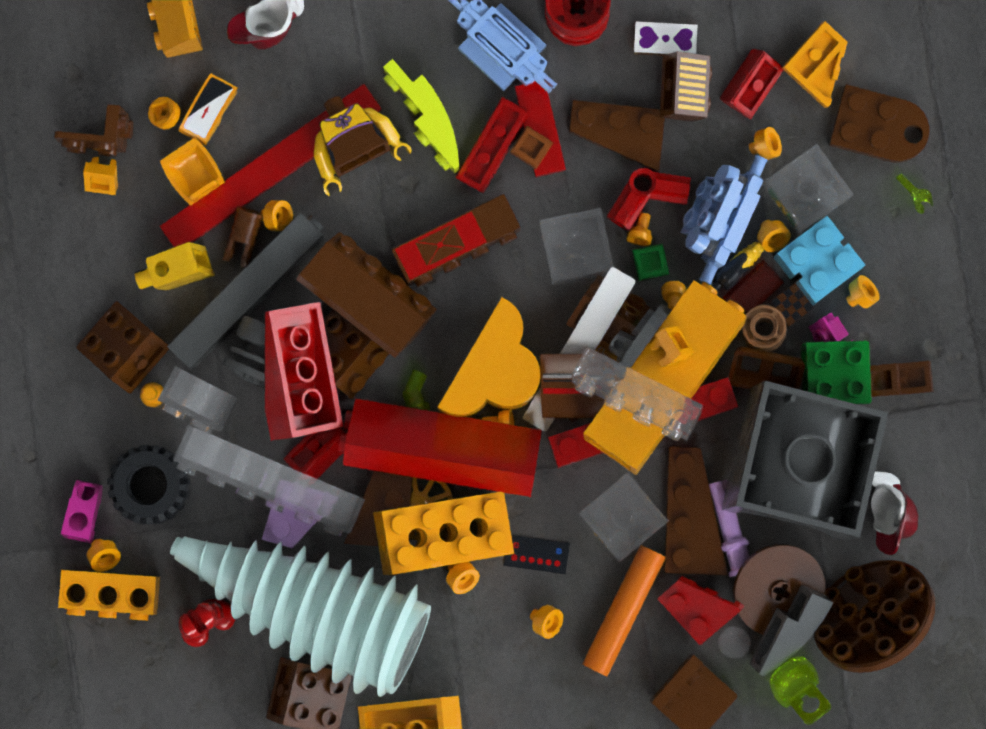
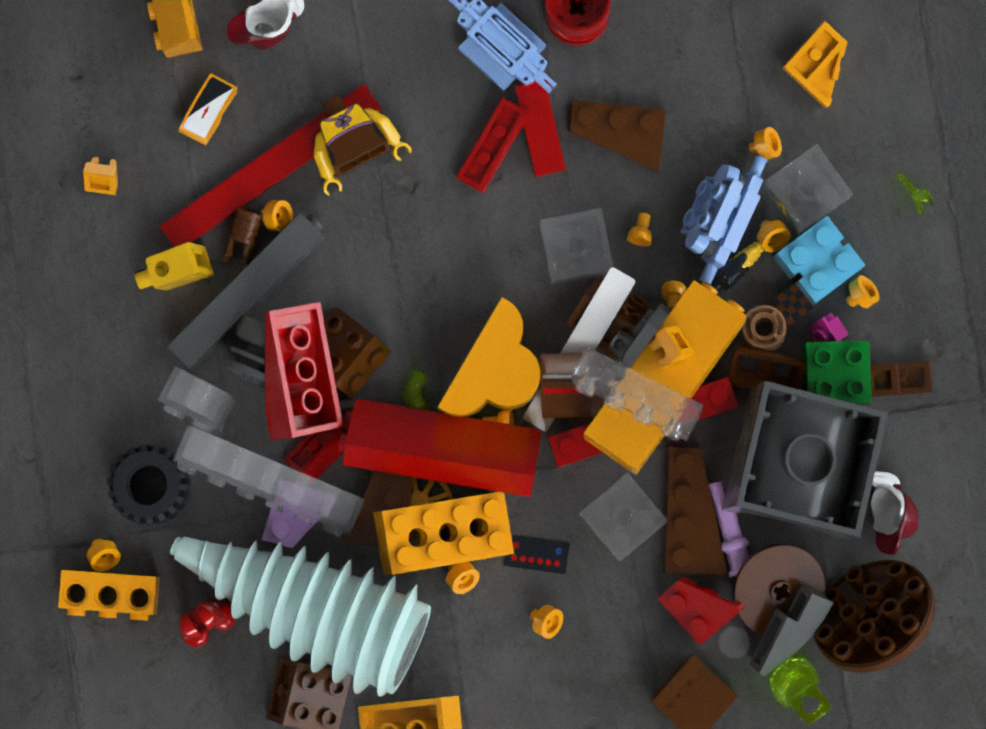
(82, 512): dark pink leg -> none
(117, 131): reddish brown bracket -> none
(122, 347): reddish brown bracket -> none
(150, 393): light orange piece -> none
(164, 113): light orange tile -> none
(192, 171): light orange piece -> none
(367, 294): reddish brown slope -> none
(433, 124): neon yellow slope -> none
(456, 240): reddish brown brick -> none
(531, 147): dark orange tile -> none
(623, 610): orange piece -> none
(632, 201): red piece -> none
(650, 262): green tile -> none
(664, 38): white tile -> none
(685, 86): brick -> none
(752, 83): red slope -> none
(755, 287): clear red tile -> none
(876, 125): reddish brown plate -> none

